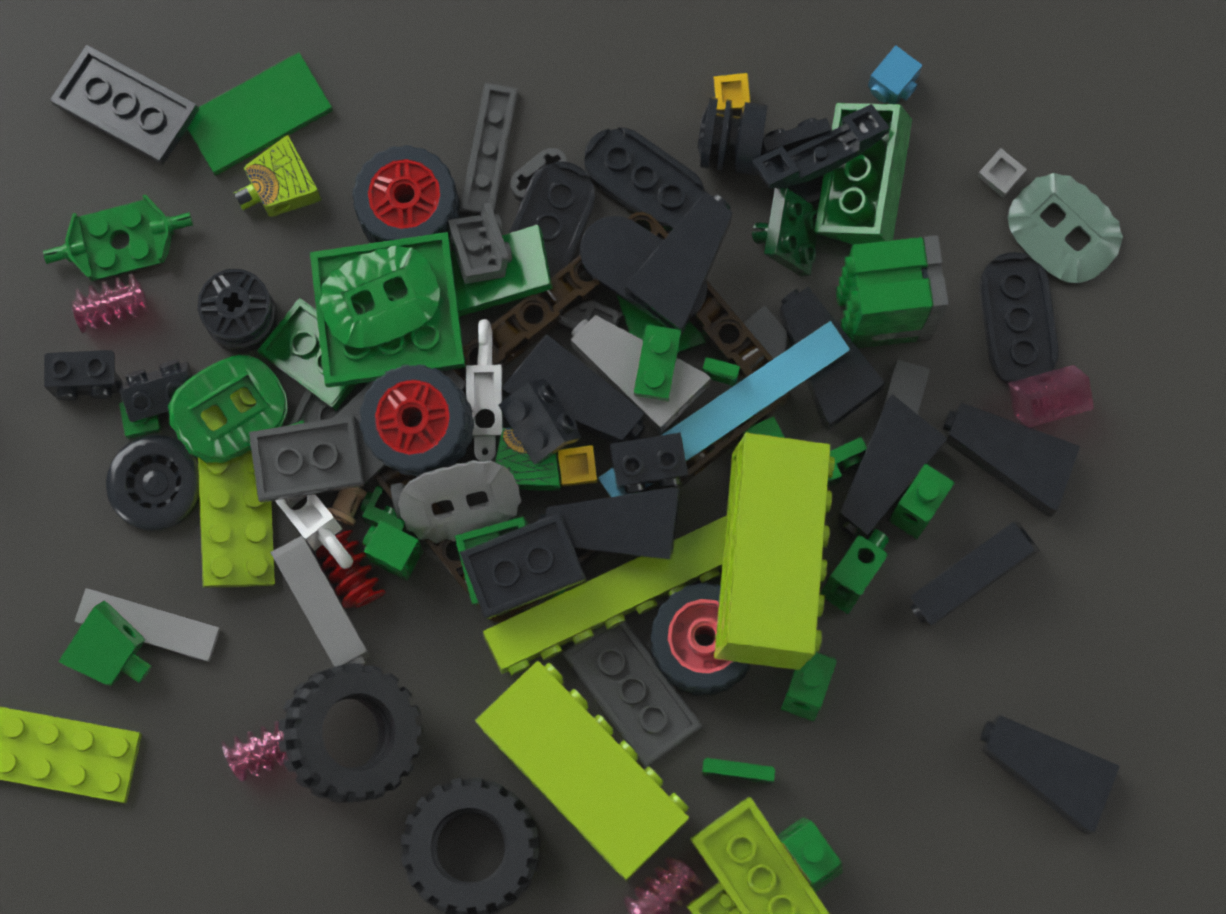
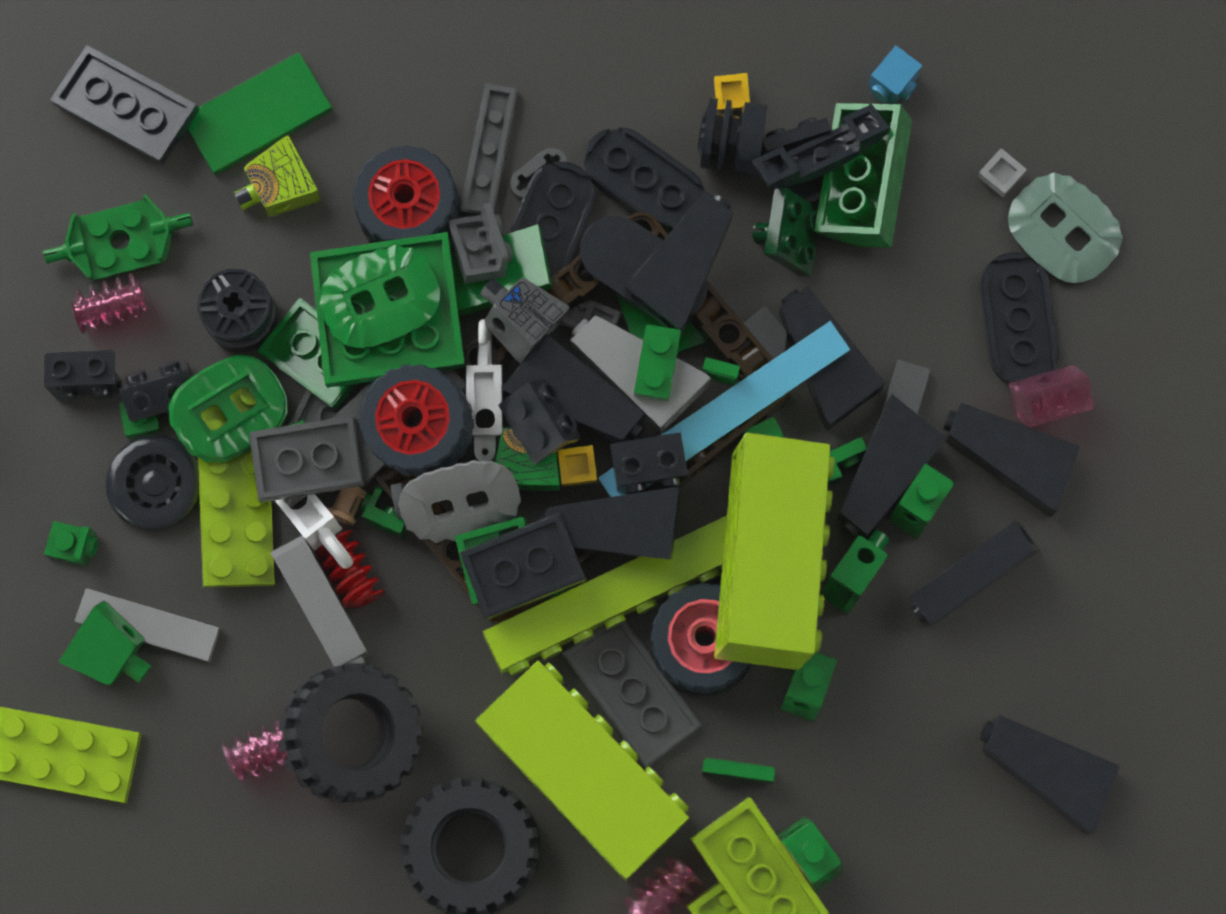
(71, 543): none -> green bracket
(392, 550): green brick -> none
(522, 315): none -> dark grey torso
(892, 291): green piece -> none

